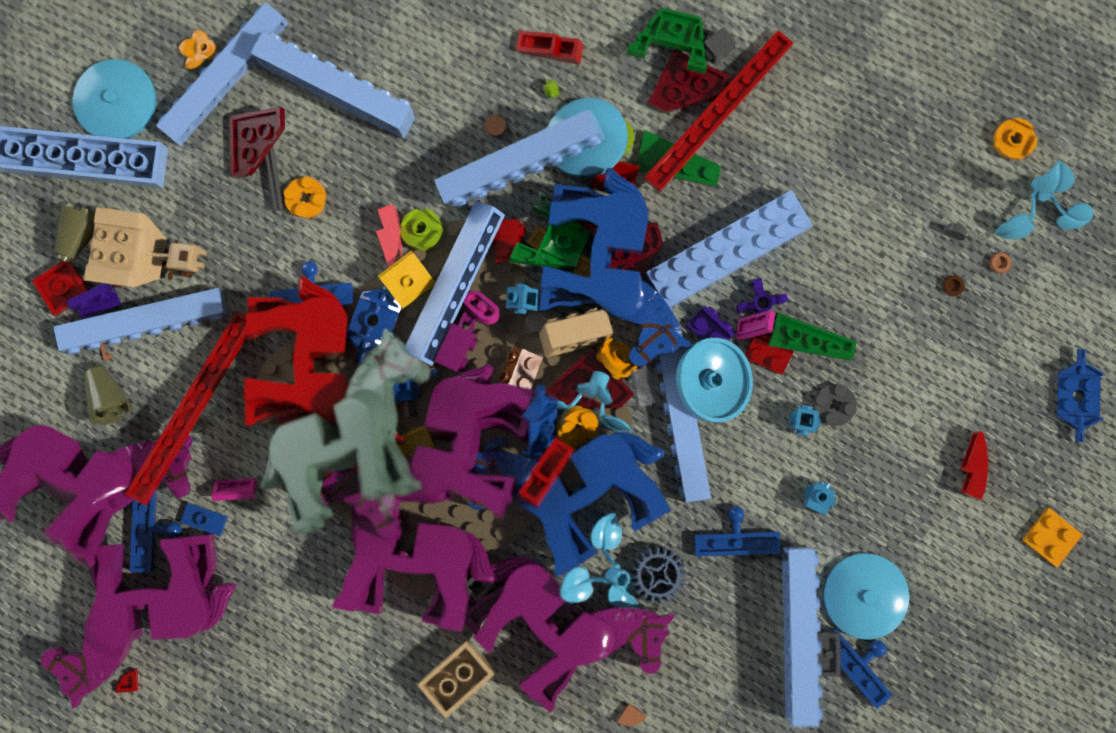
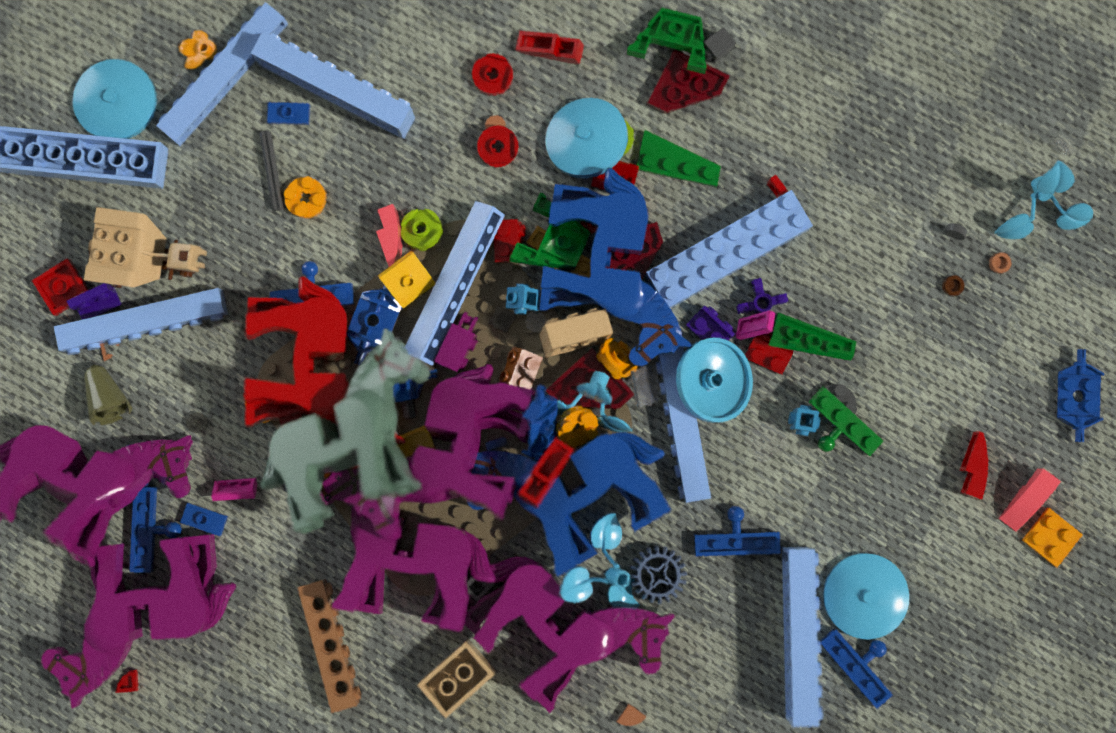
(74, 231): olive cone -> none
(188, 411): red plate -> none
(252, 138): dark red plate -> none
(288, 113): none -> blue plate
(337, 699): none -> medium nougat brick
(482, 308): dark pink plate -> none
(485, 65): none -> red plate
(489, 154): none -> red plate
(520, 159): light blue brick -> none
(551, 88): lime plate -> none
(718, 111): red plate -> none
(777, 186): none -> red tile
(812, 501): dark azure brick -> none
(829, 654): dark grey plate -> none
(844, 422): none -> green plate
(1025, 134): light orange plate -> none
(1029, 499): none -> coral slope

